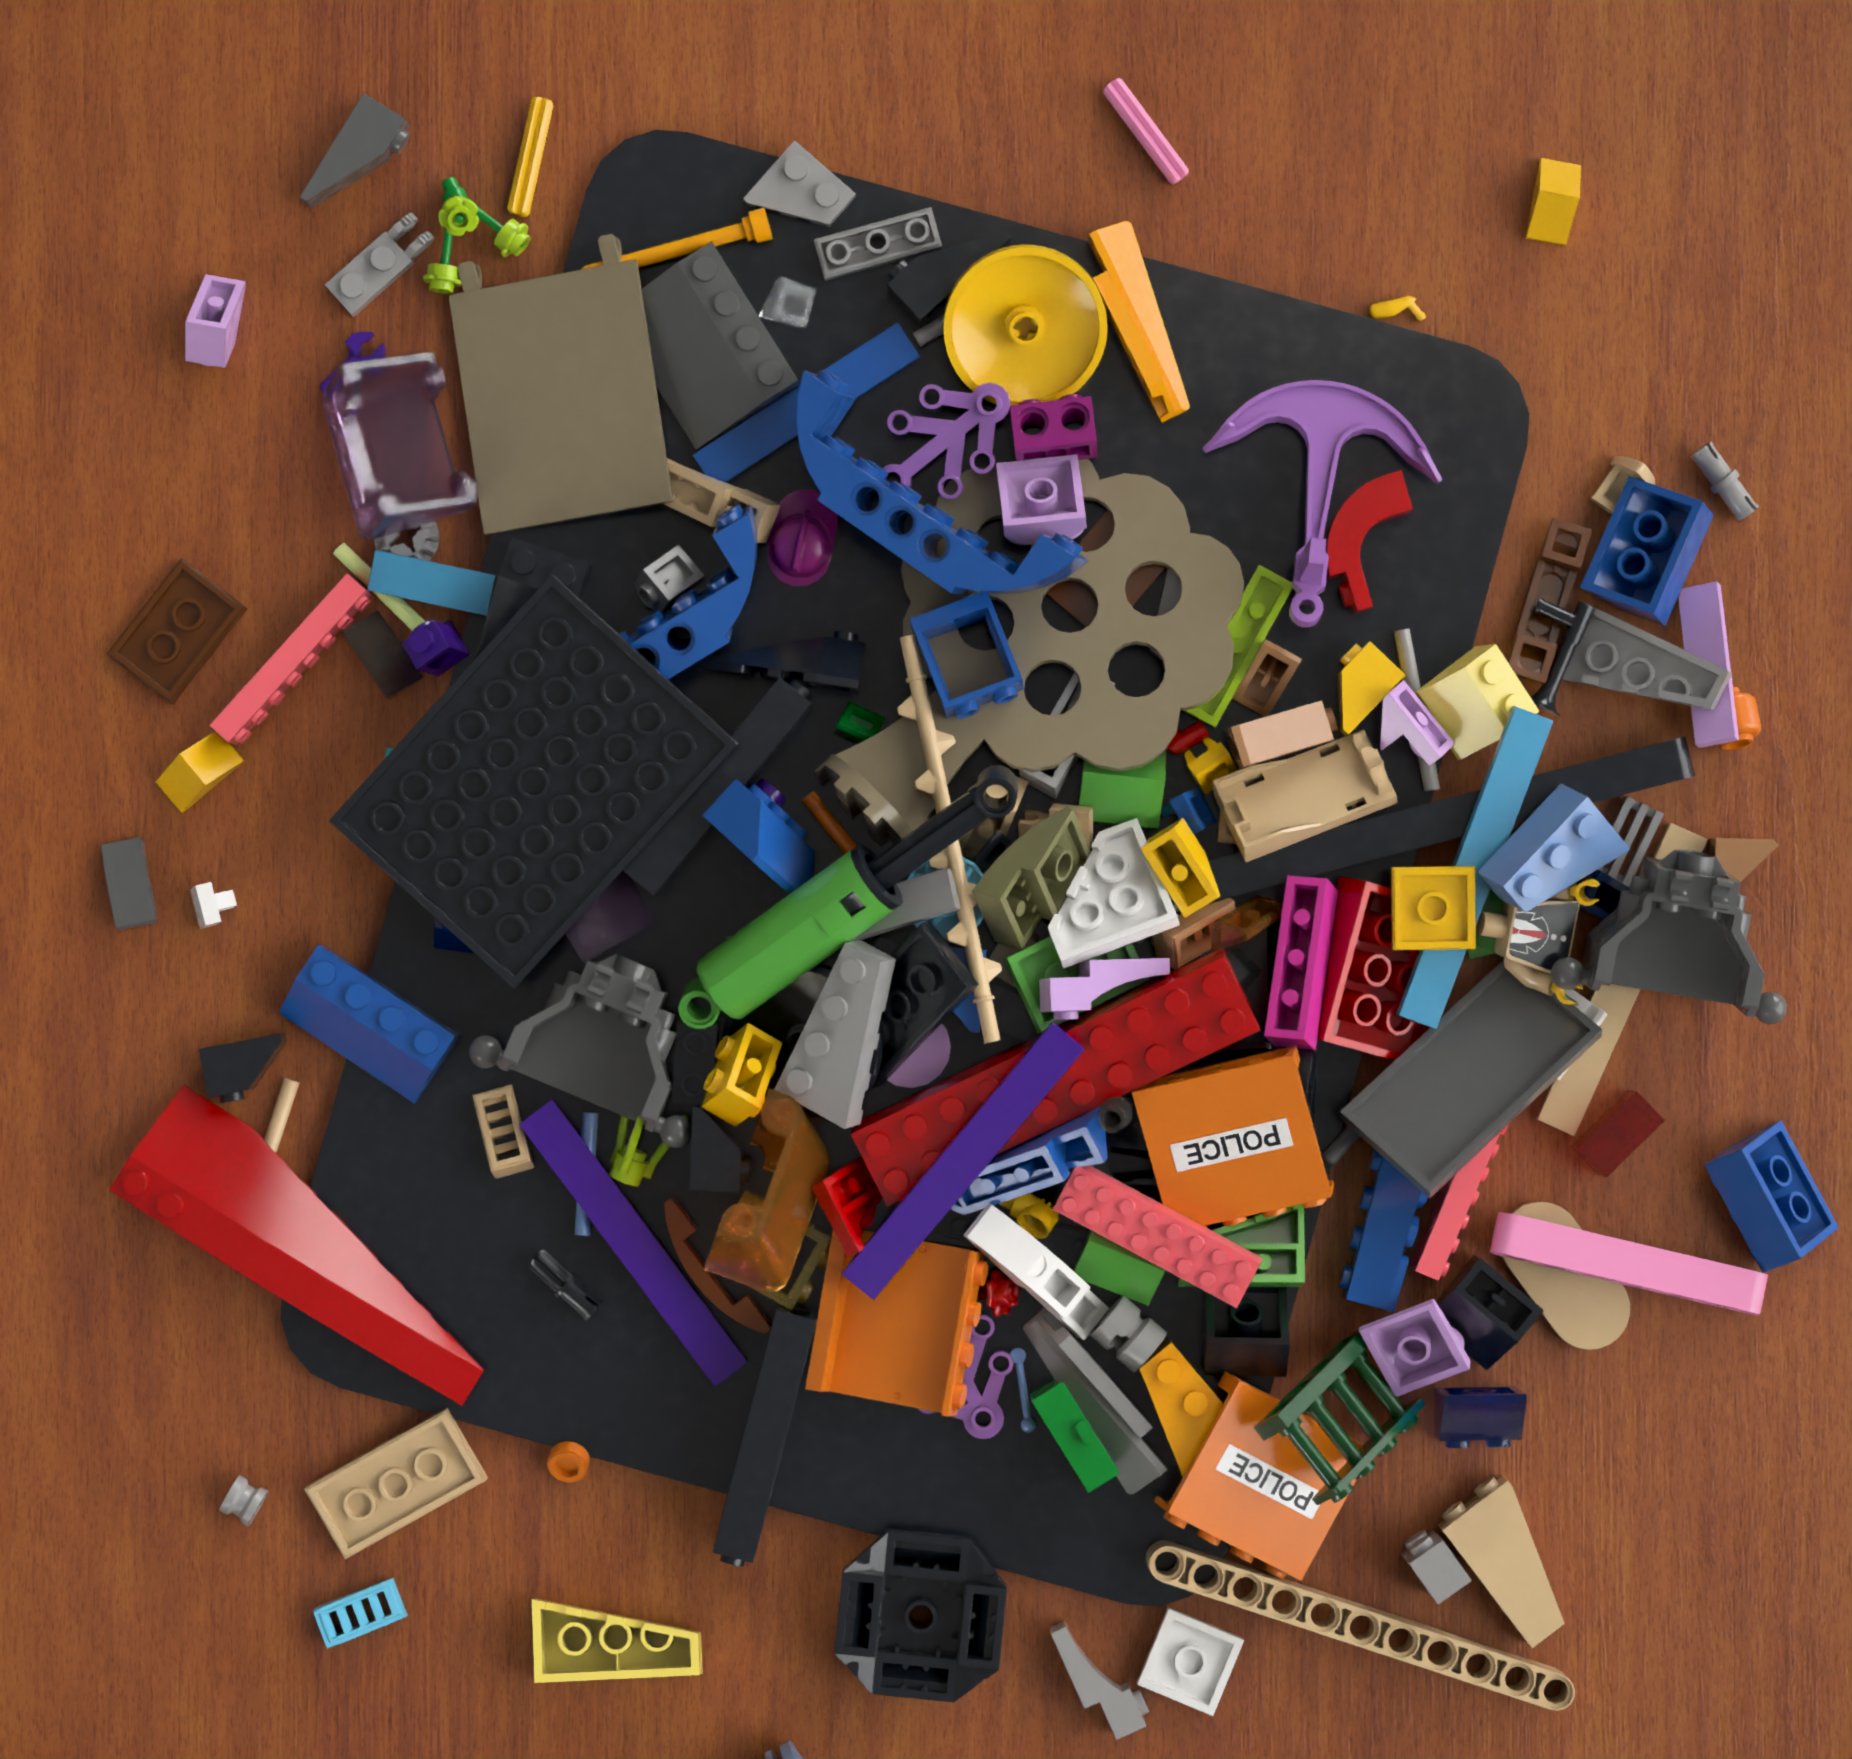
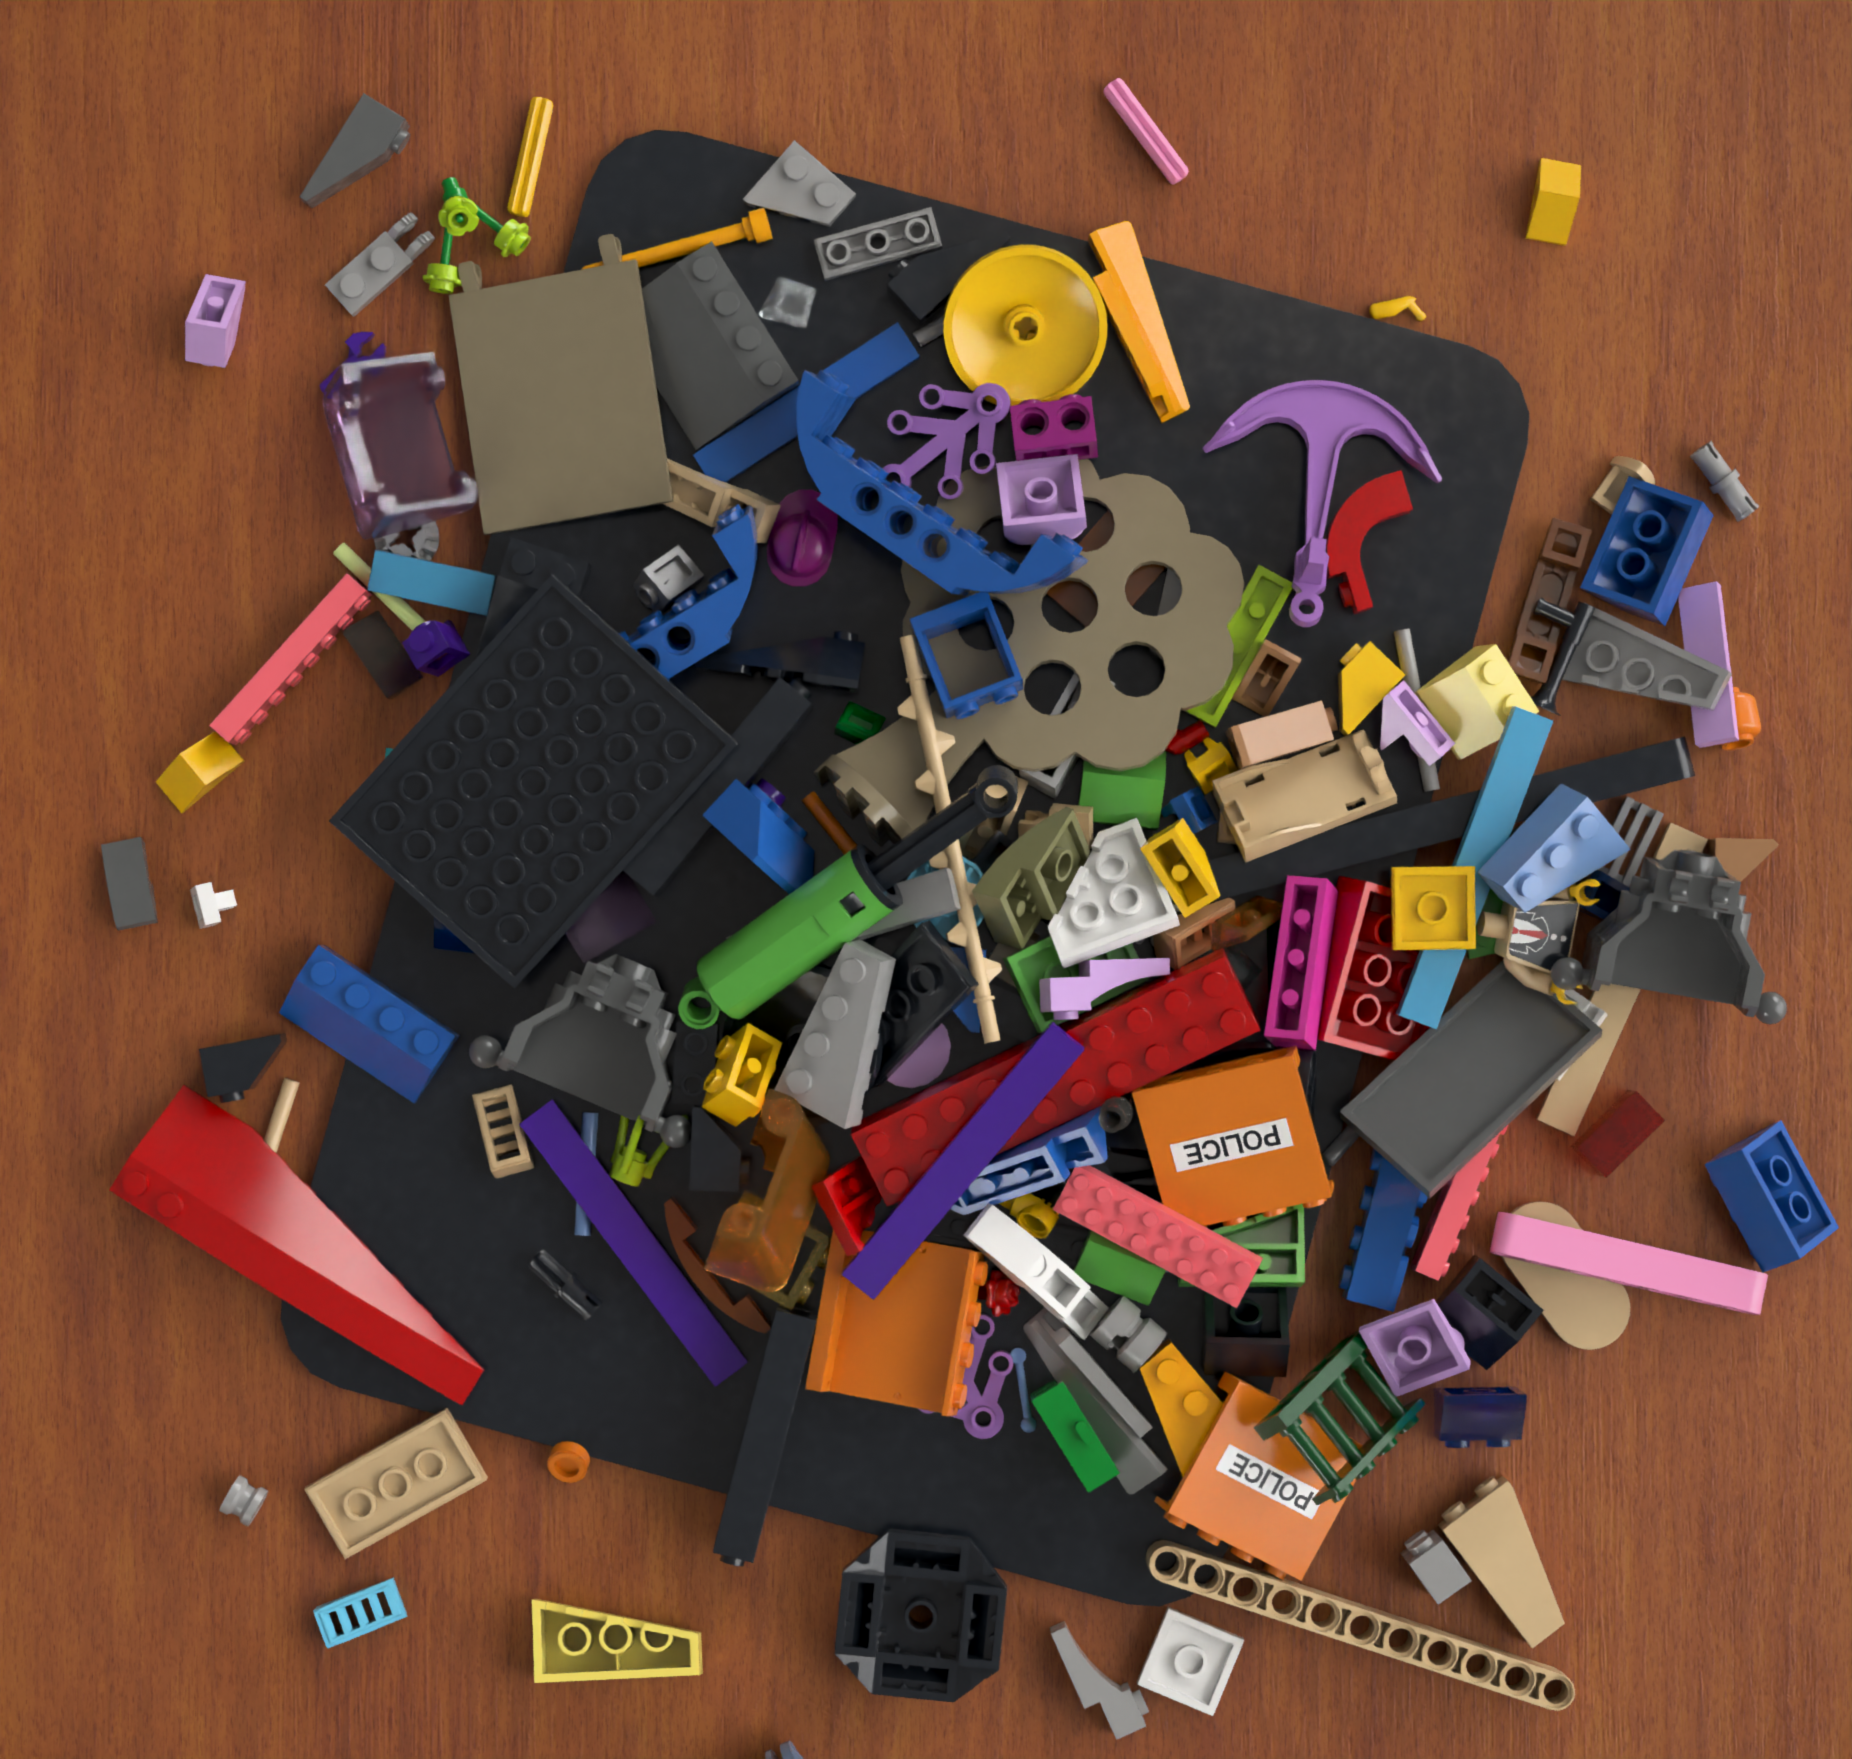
(176, 631): reddish brown tile -> none

